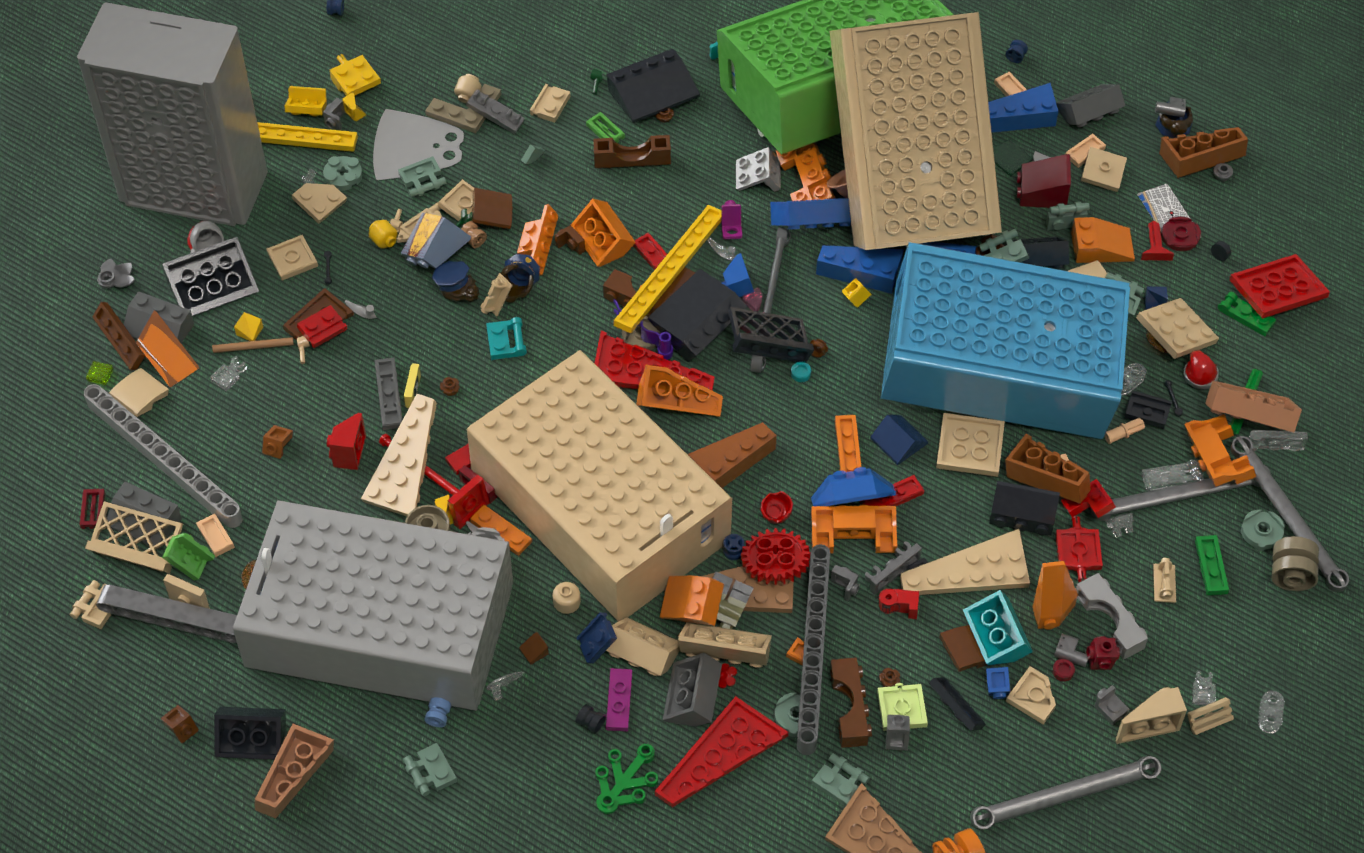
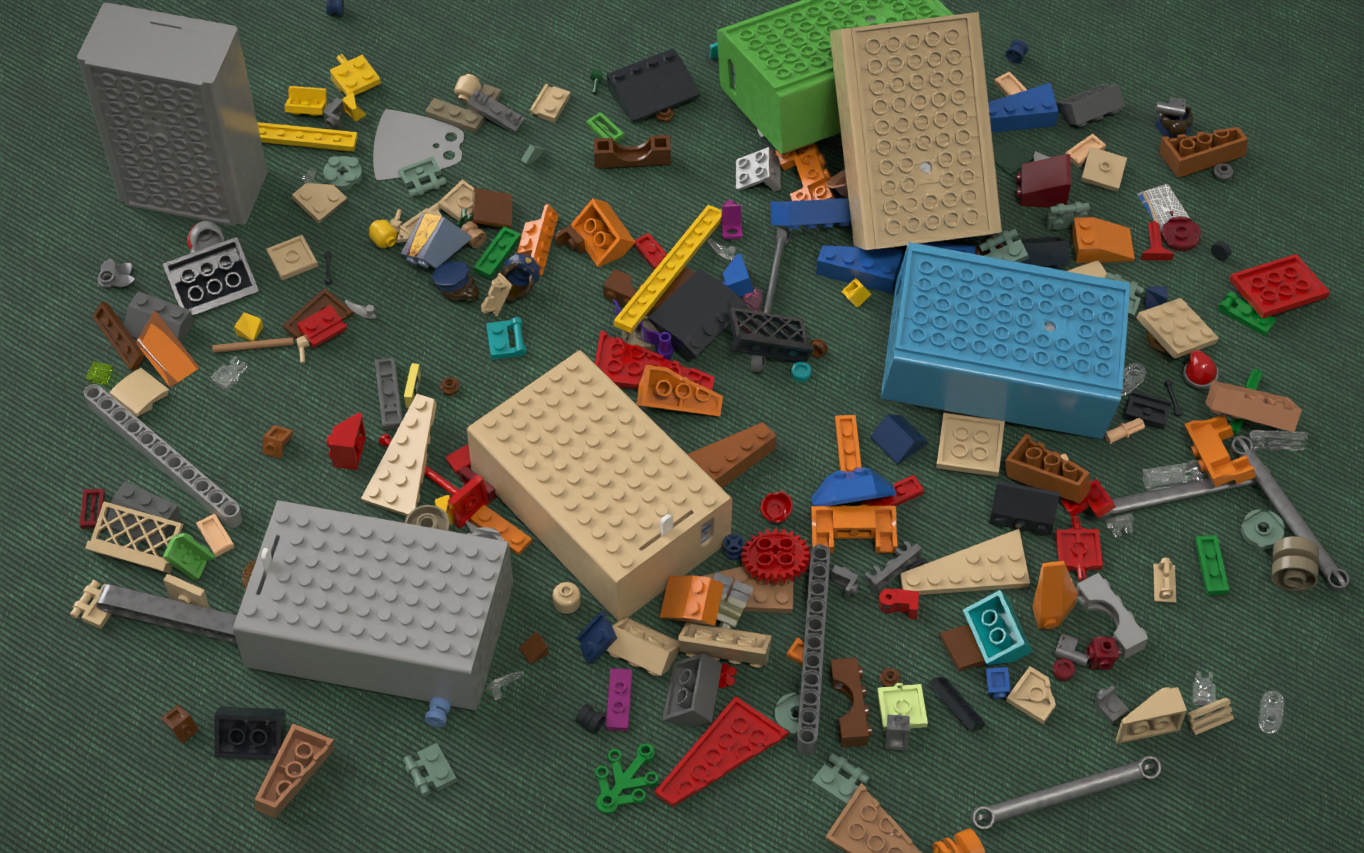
(497, 252): none -> green plate

